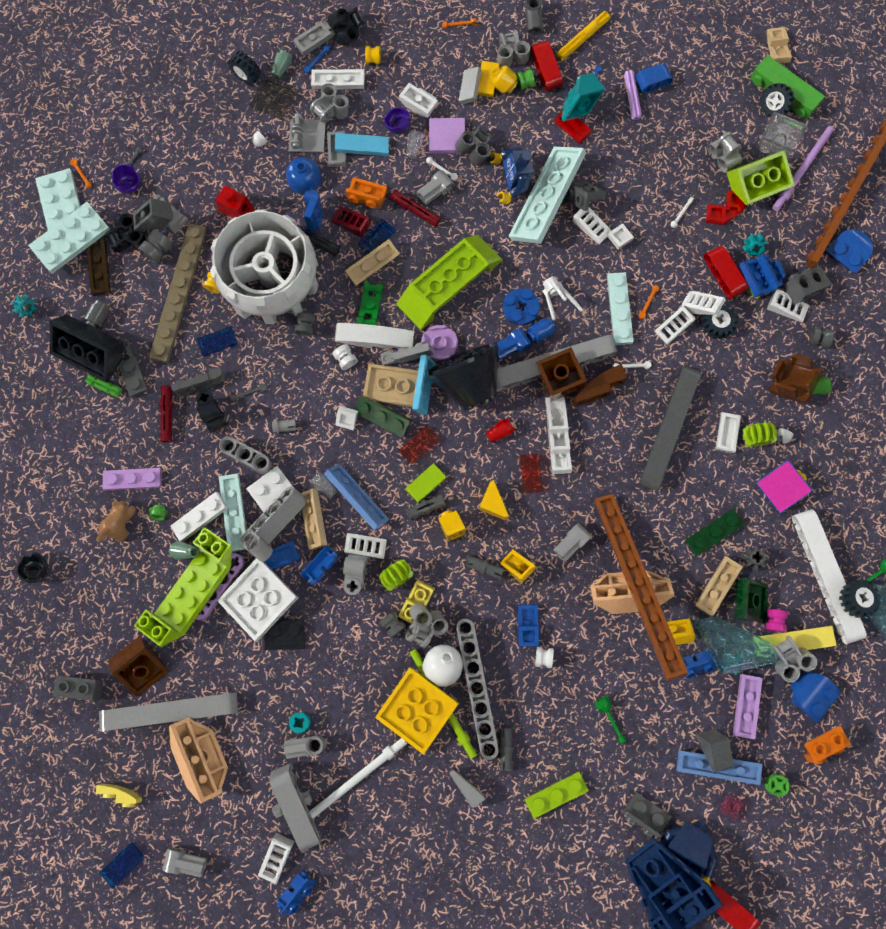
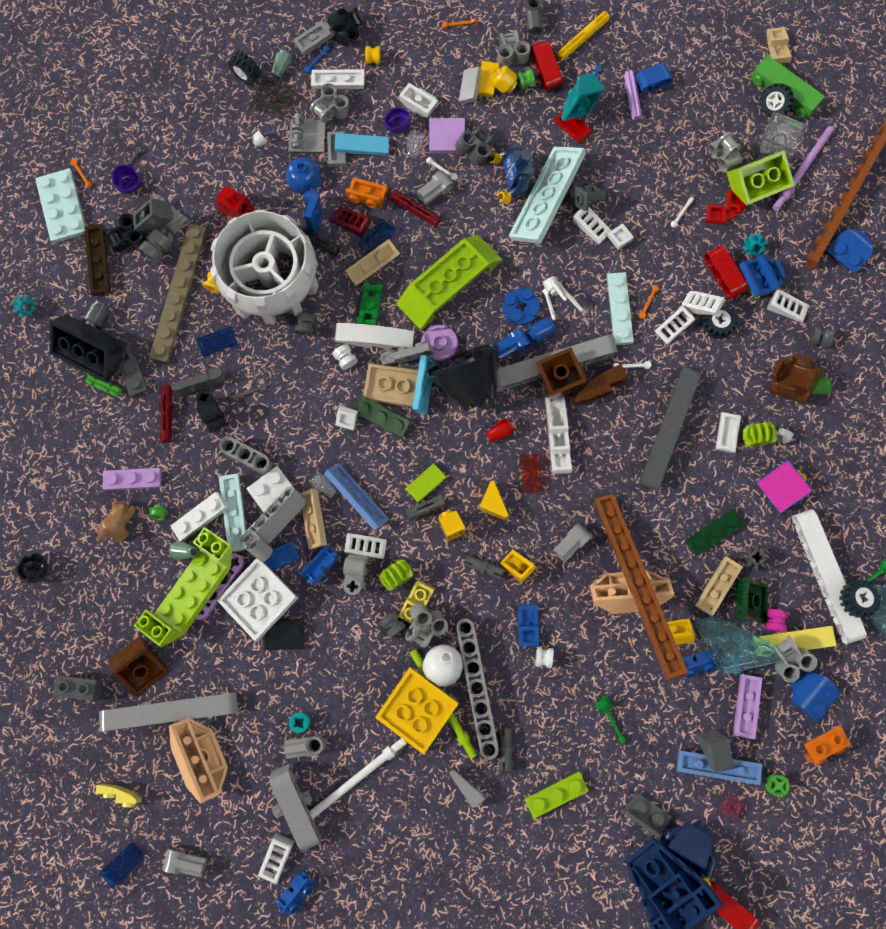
(69, 237): light aqua plate -> none
(283, 425): light grey pin -> none
(418, 445): clear red tile -> none
(807, 284): dark grey brick -> none

